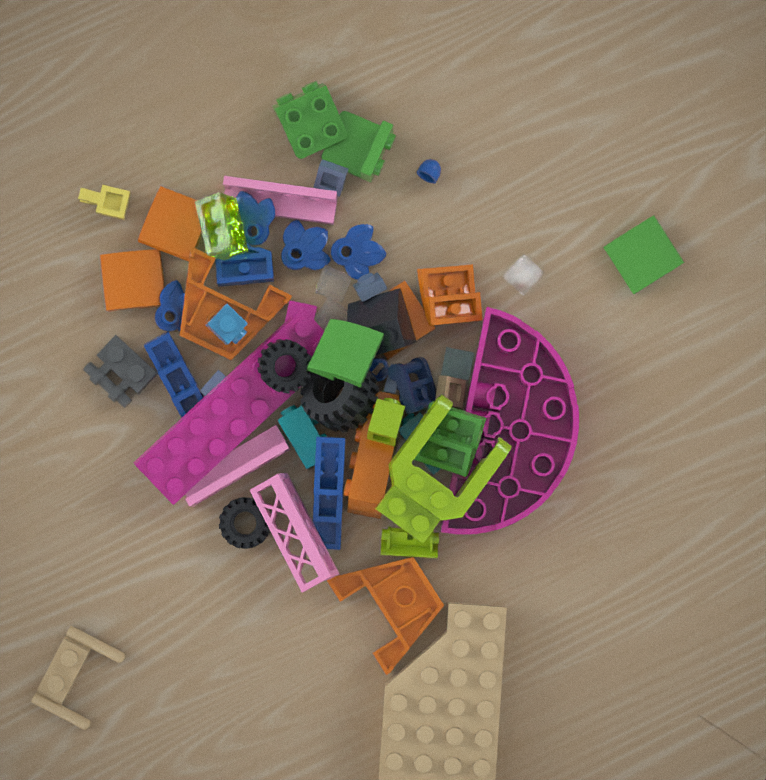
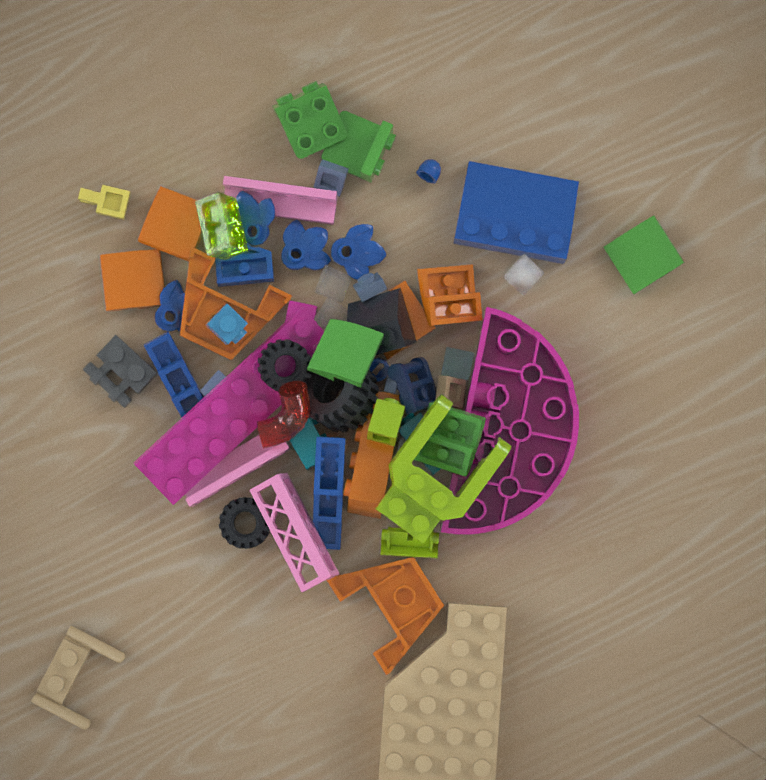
(290, 419): none -> clear red cylinder
(516, 212): none -> blue slope

